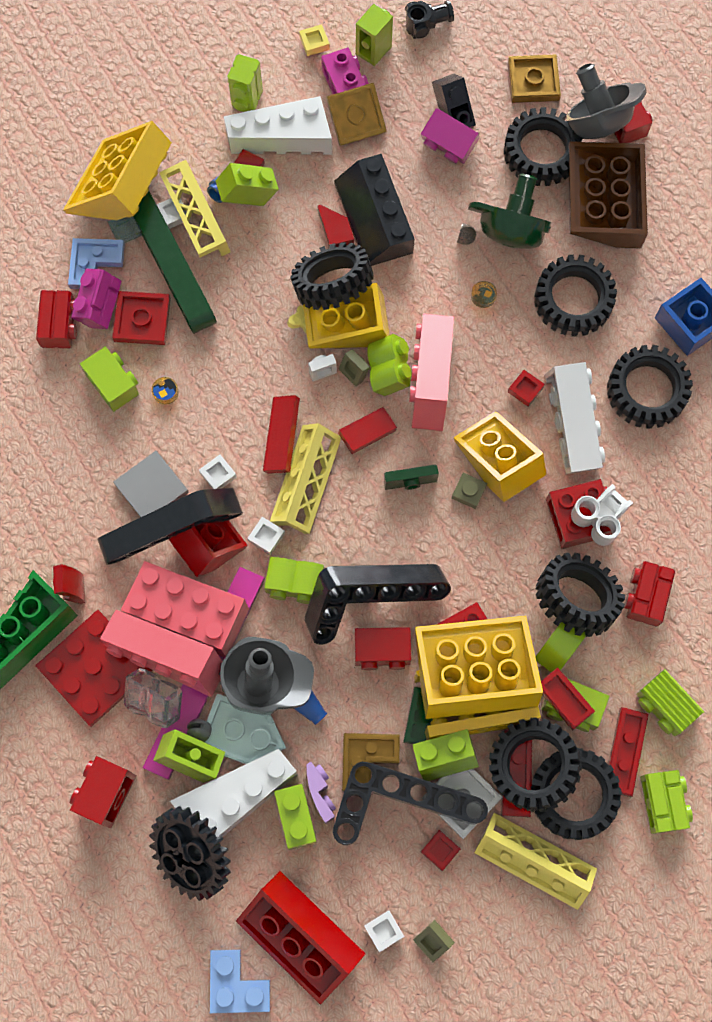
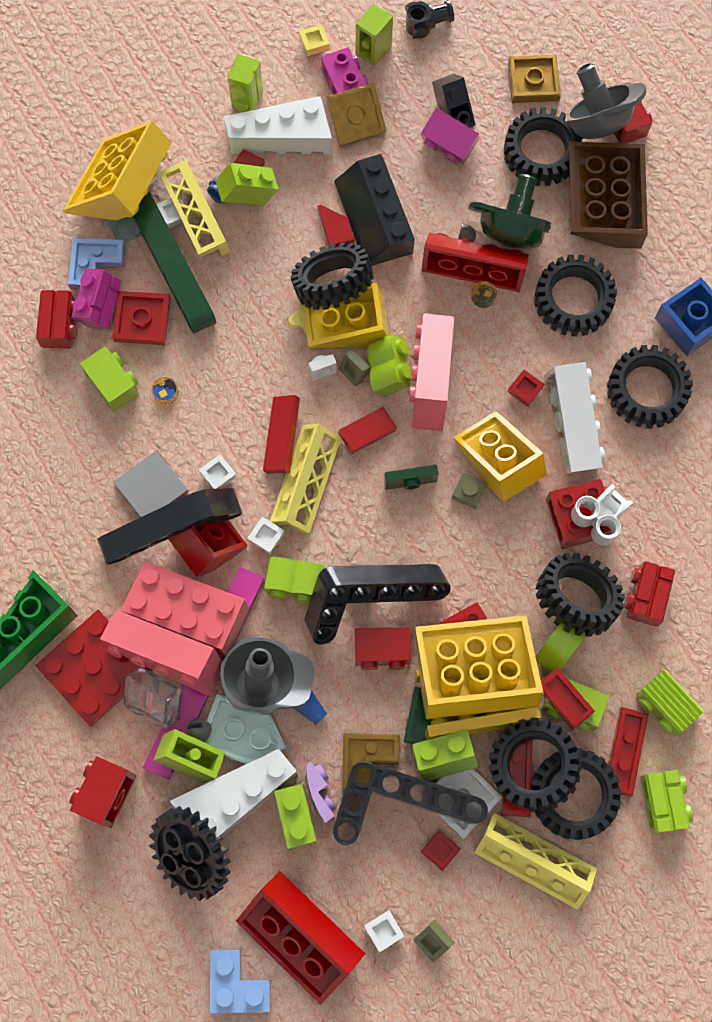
(69, 583): red slope -> none
(474, 261): none -> red slope

